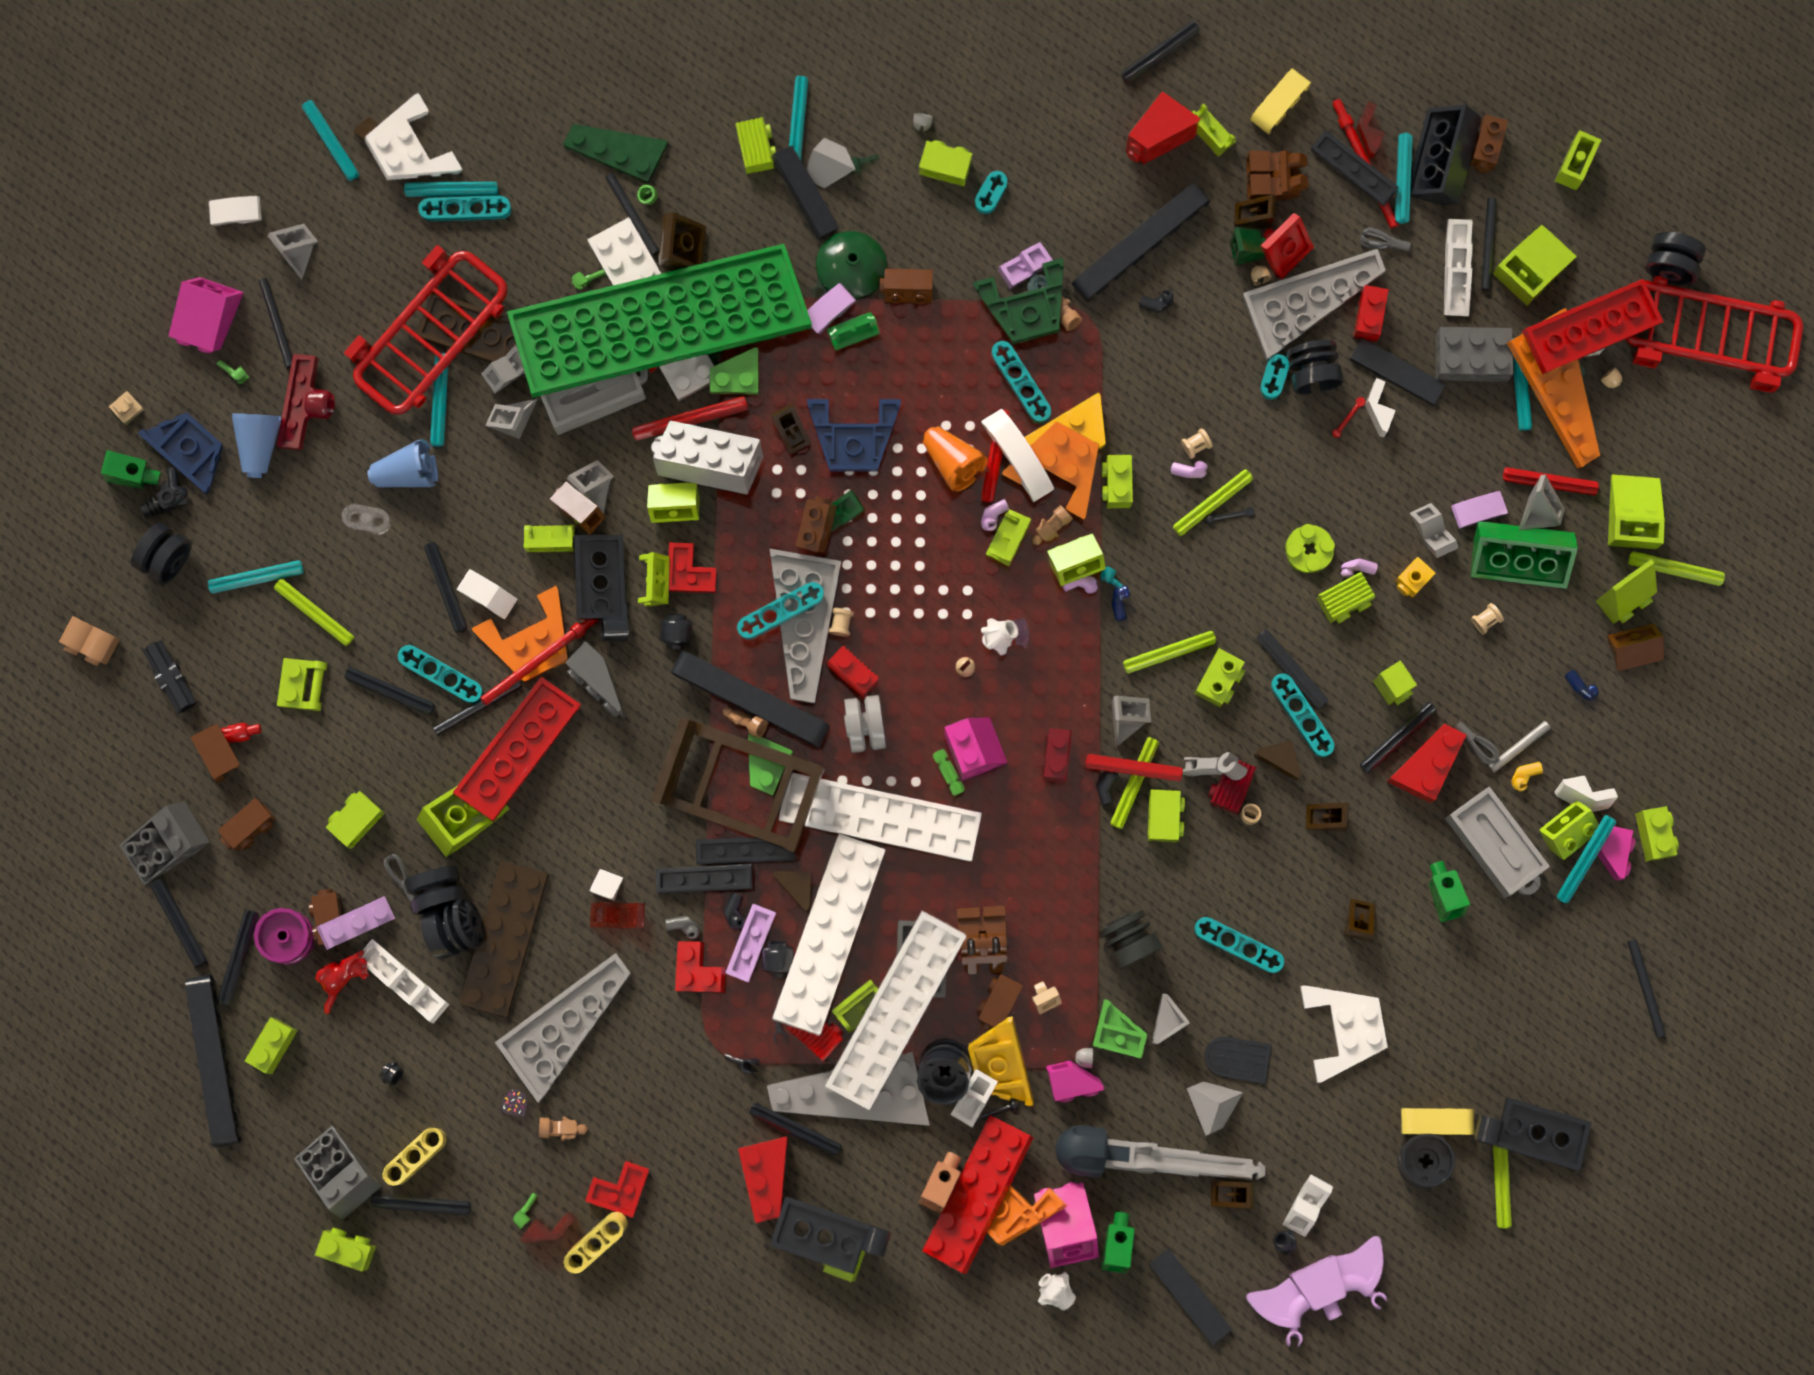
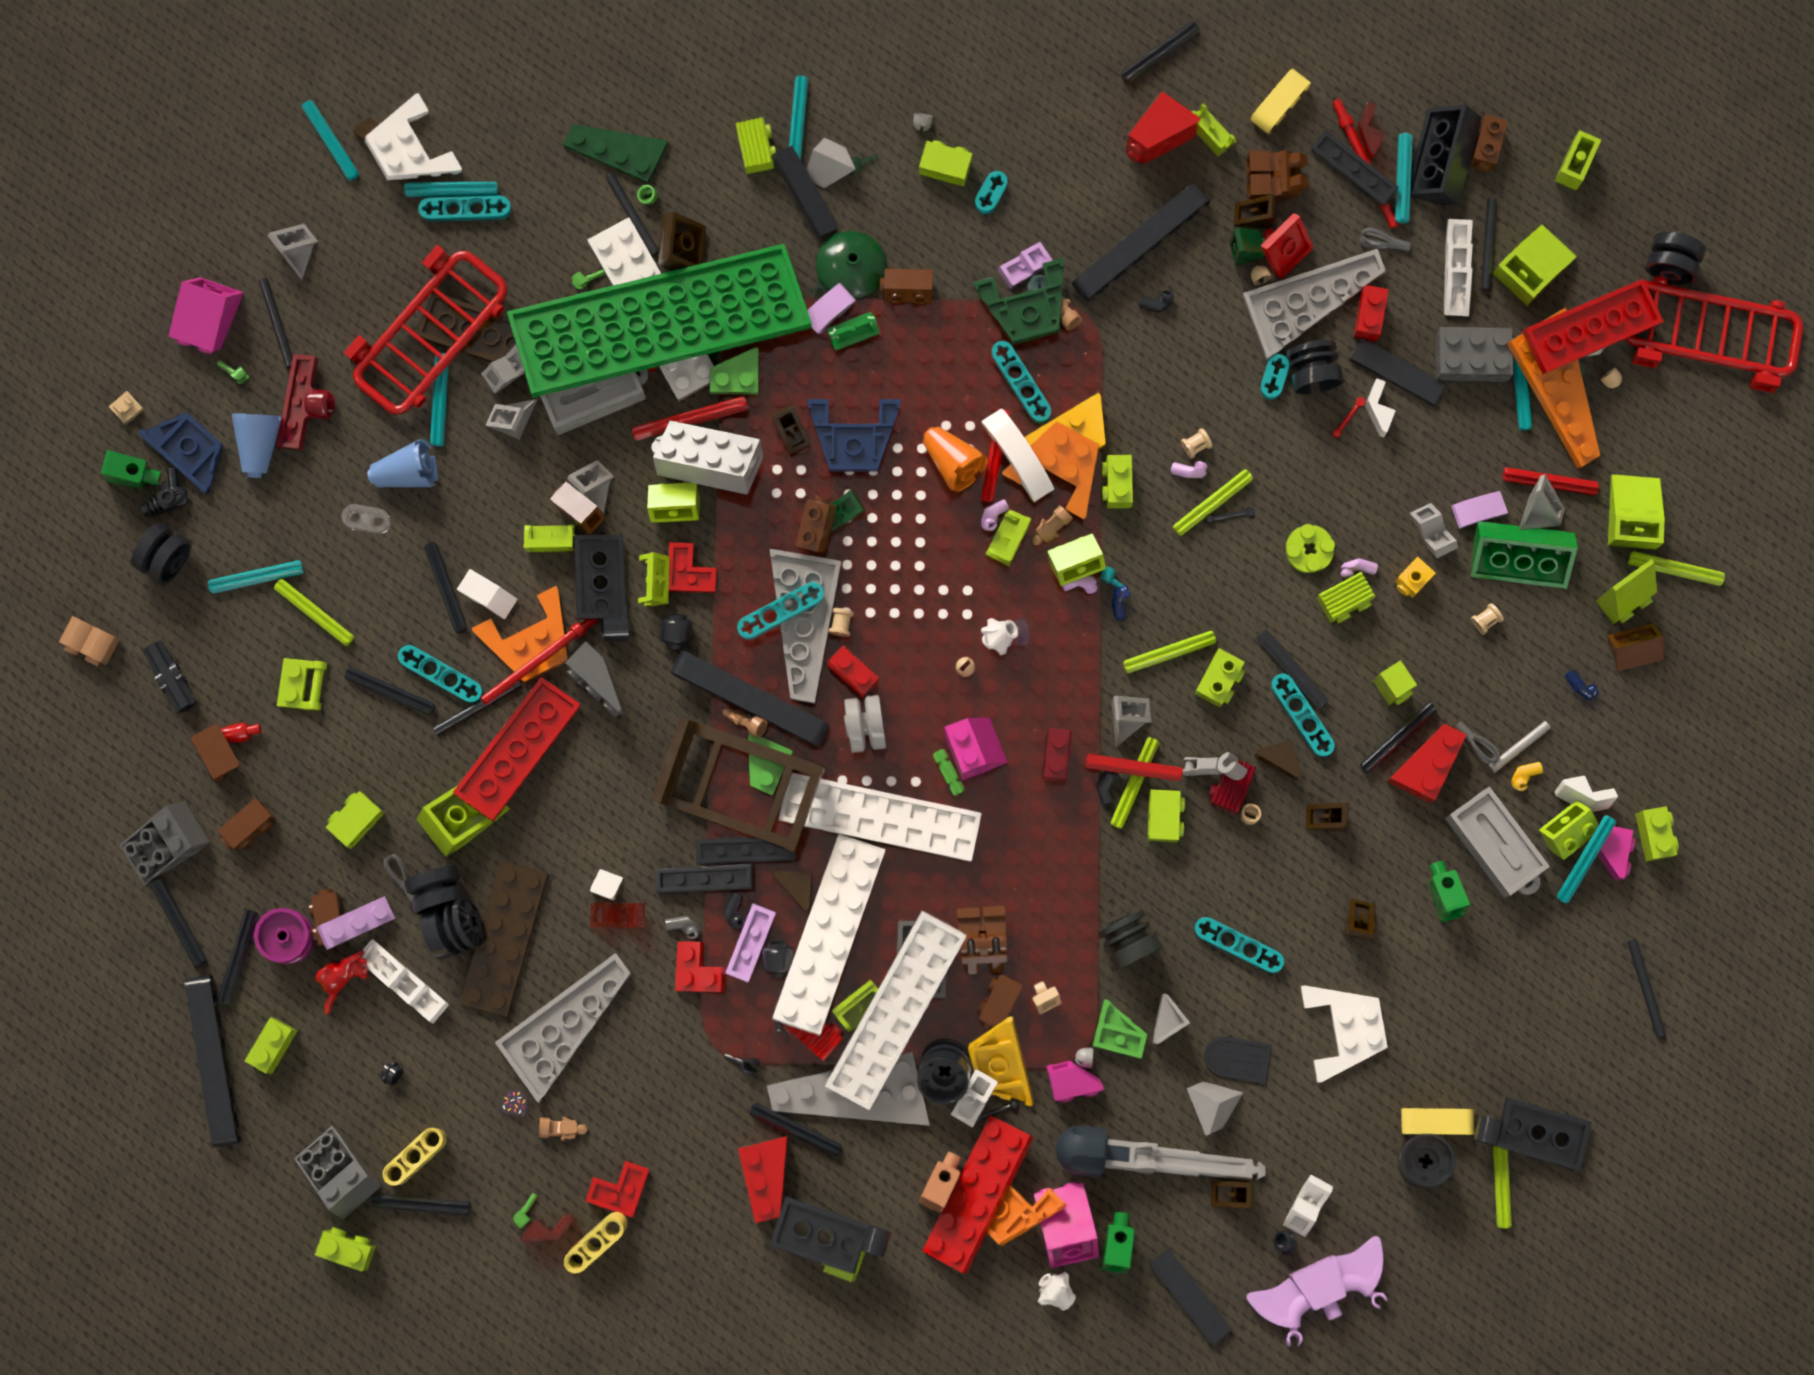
(234, 210): white slope -> none

